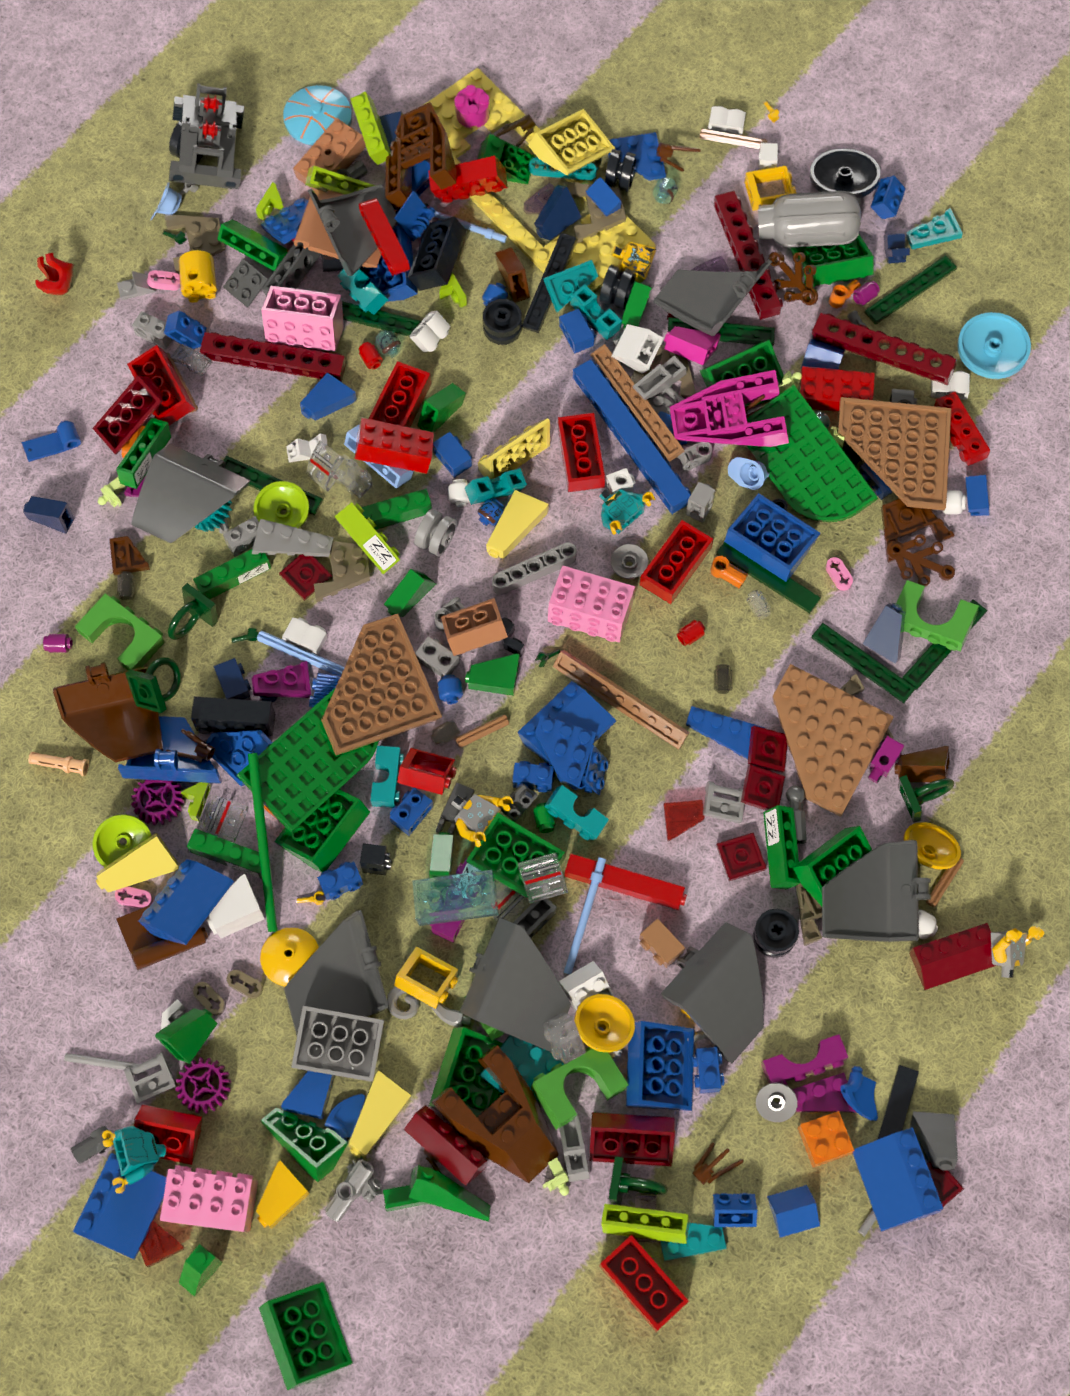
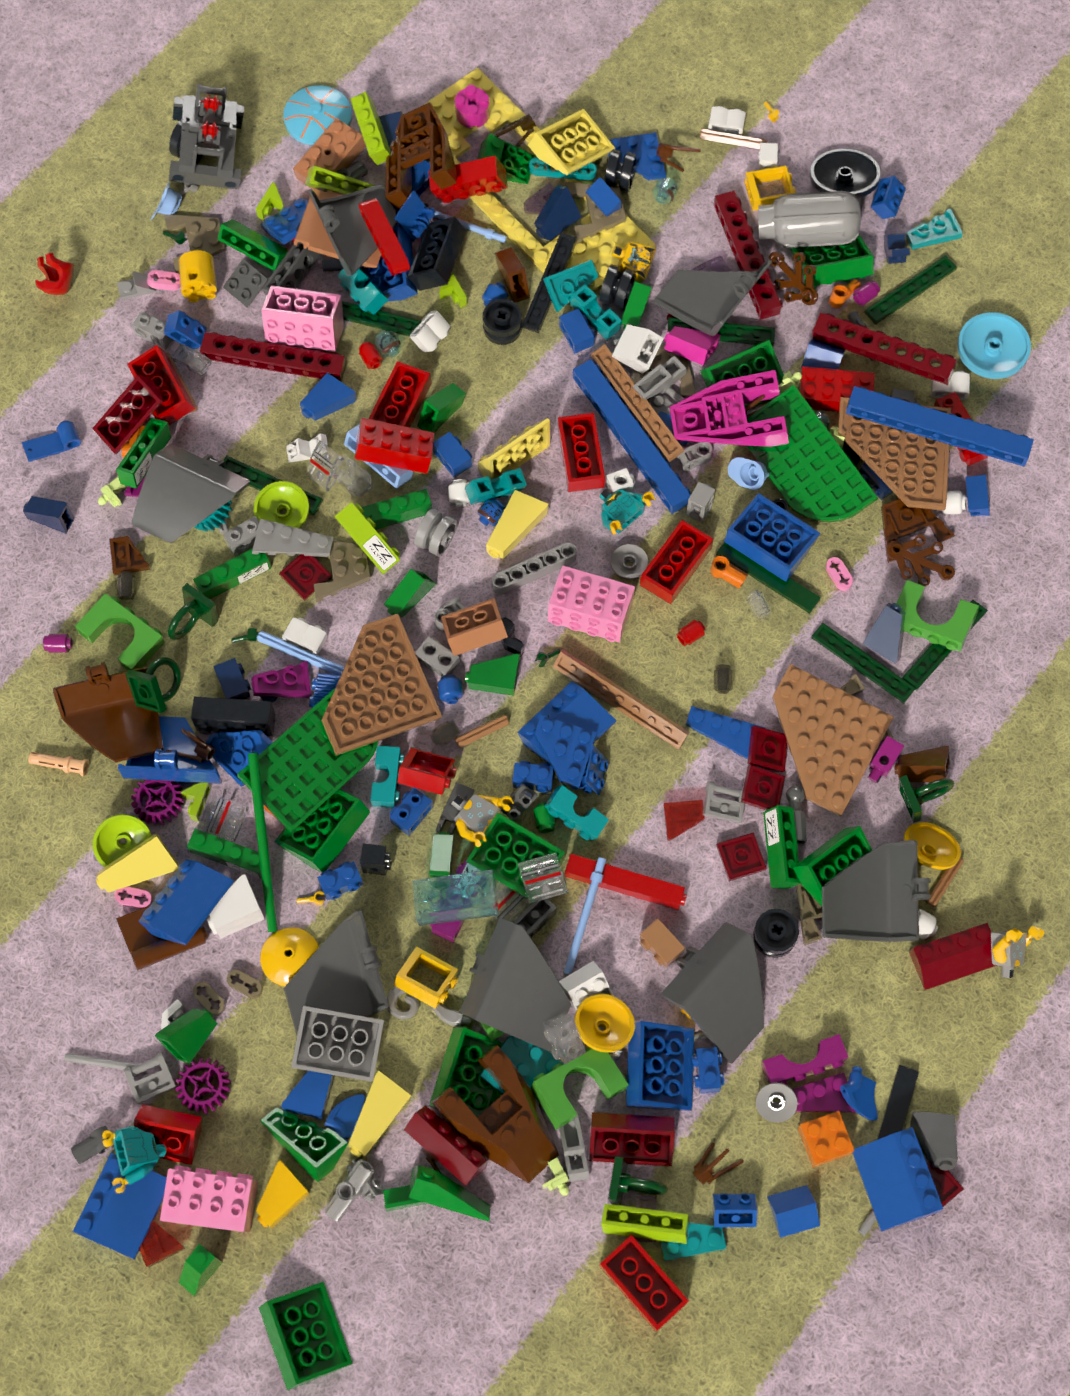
(939, 426): none -> blue brick

